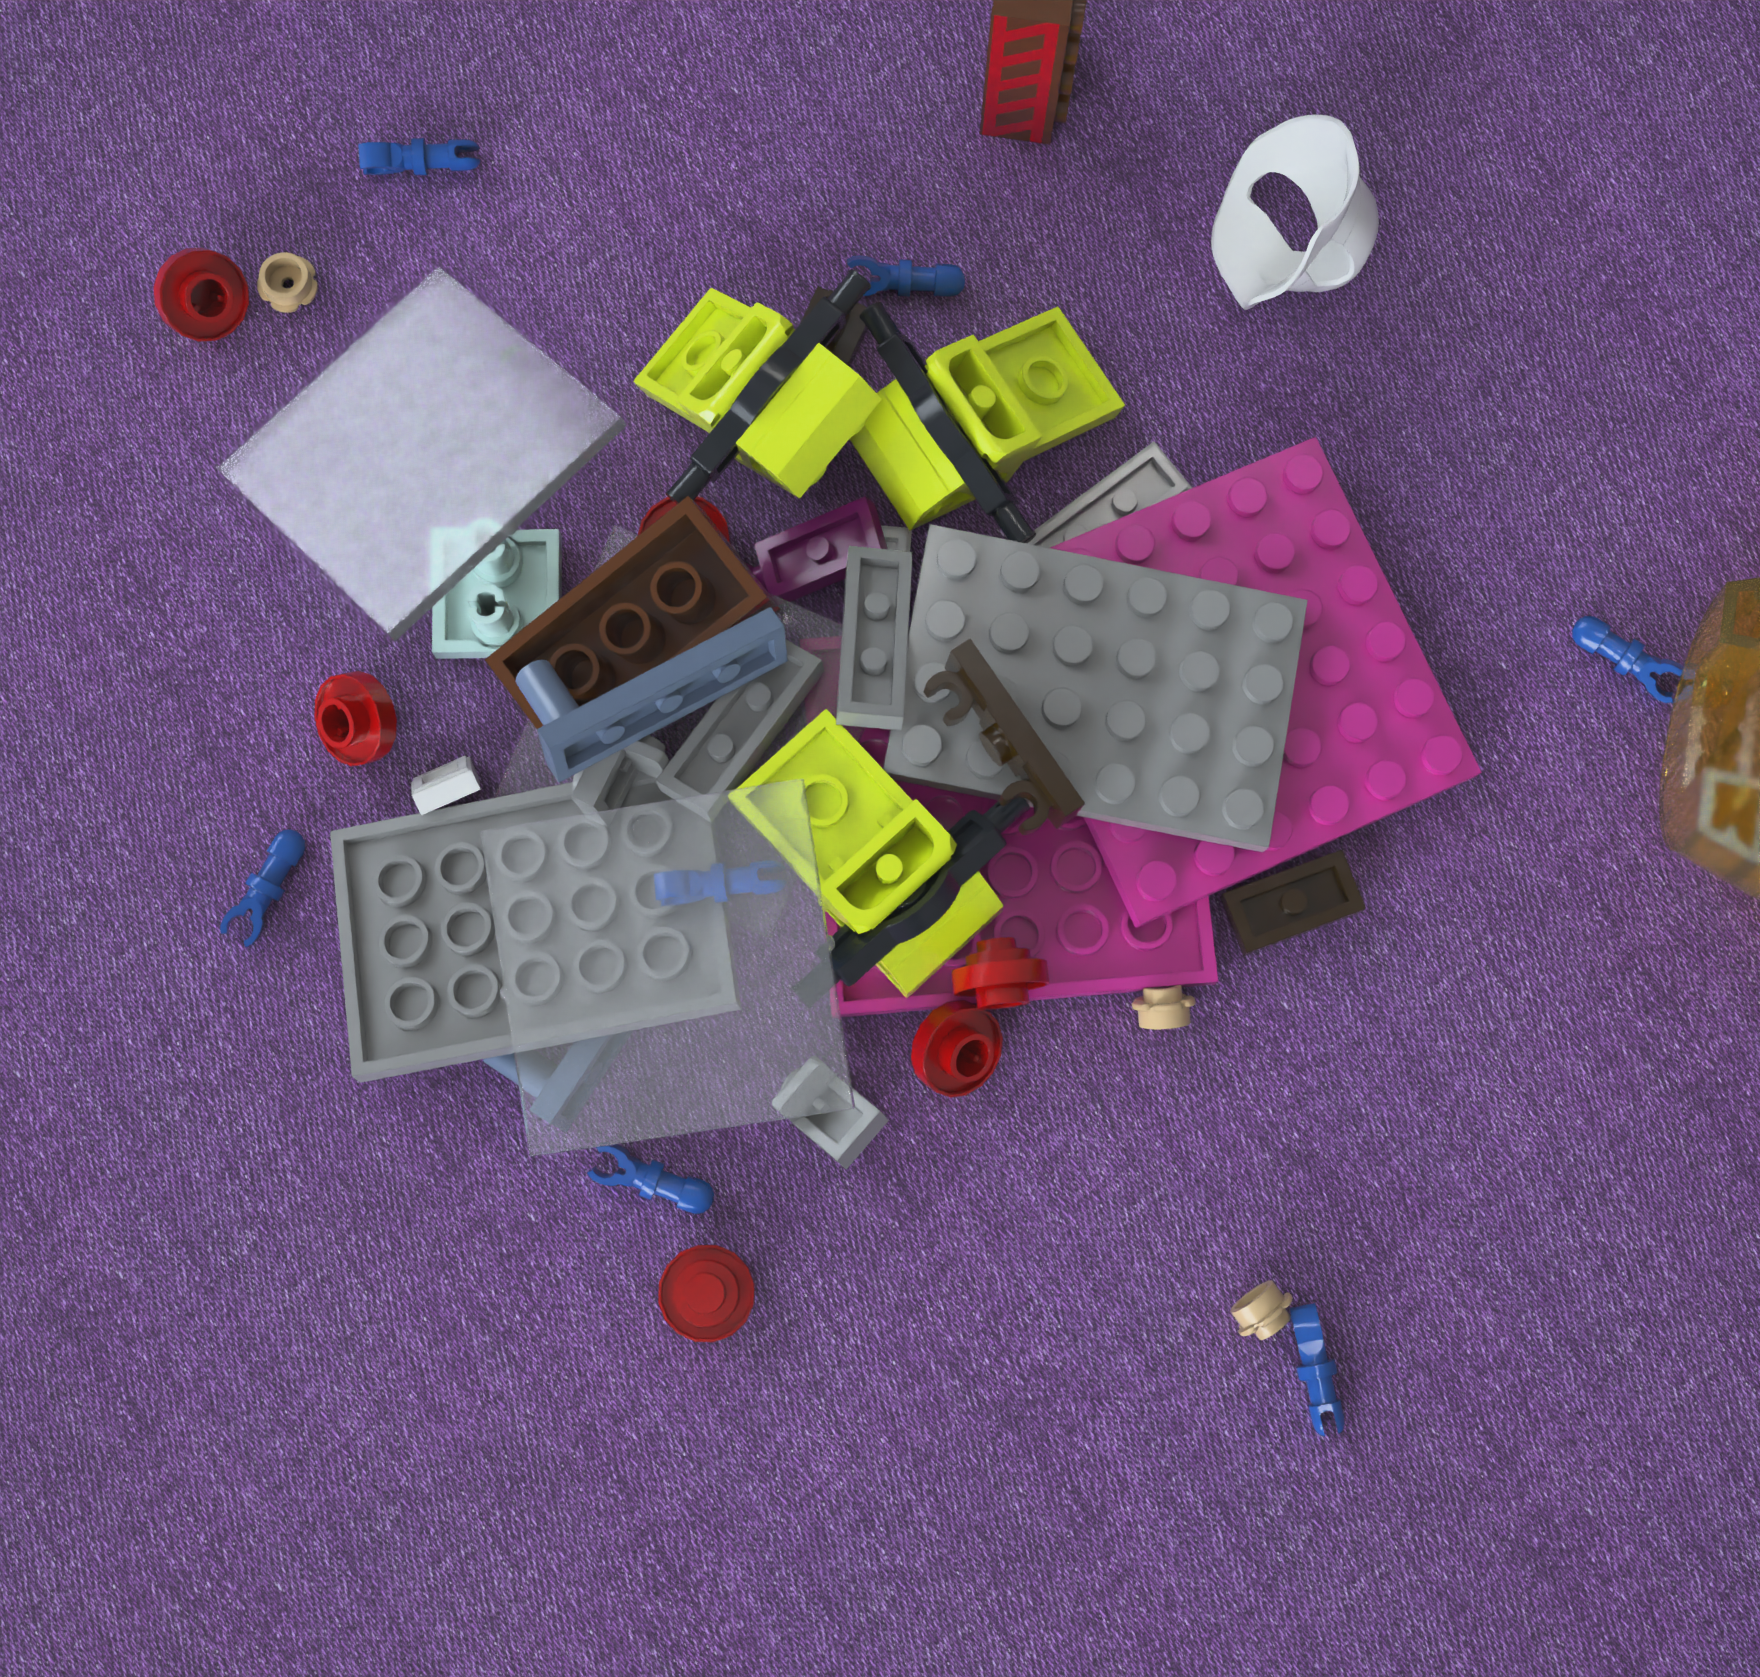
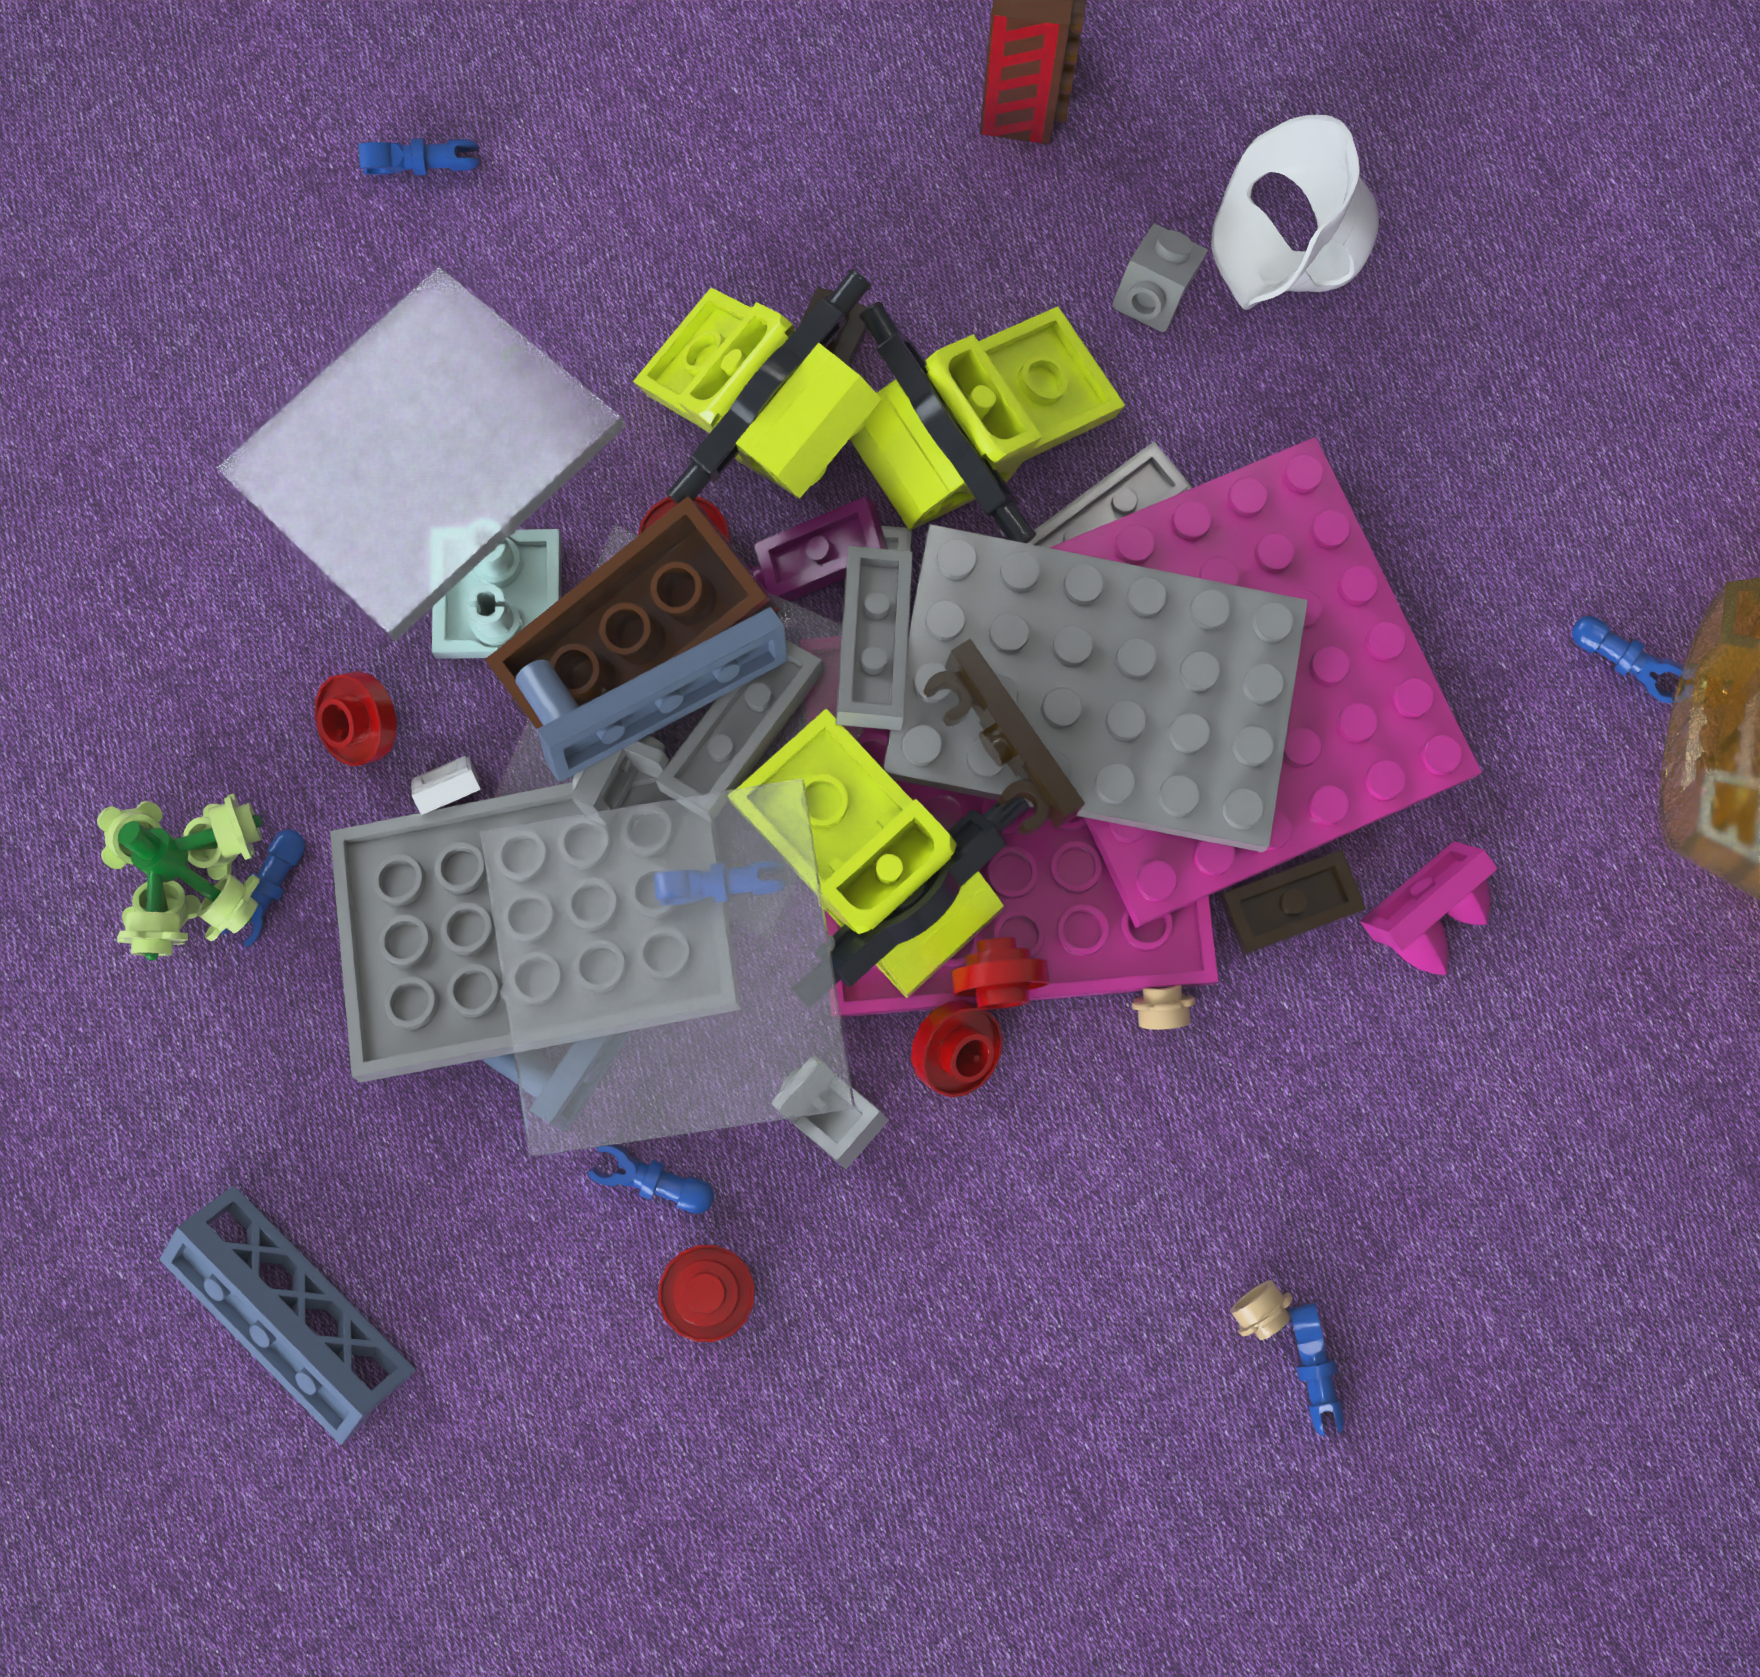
(161, 903): none -> yellowish green plant
(201, 294): red plate -> none
(267, 1324): none -> sand blue fence
(281, 268): tan plate -> none
(942, 280): blue piece -> none
(1158, 277): none -> light grey bracket
(1411, 915): none -> dark pink tile

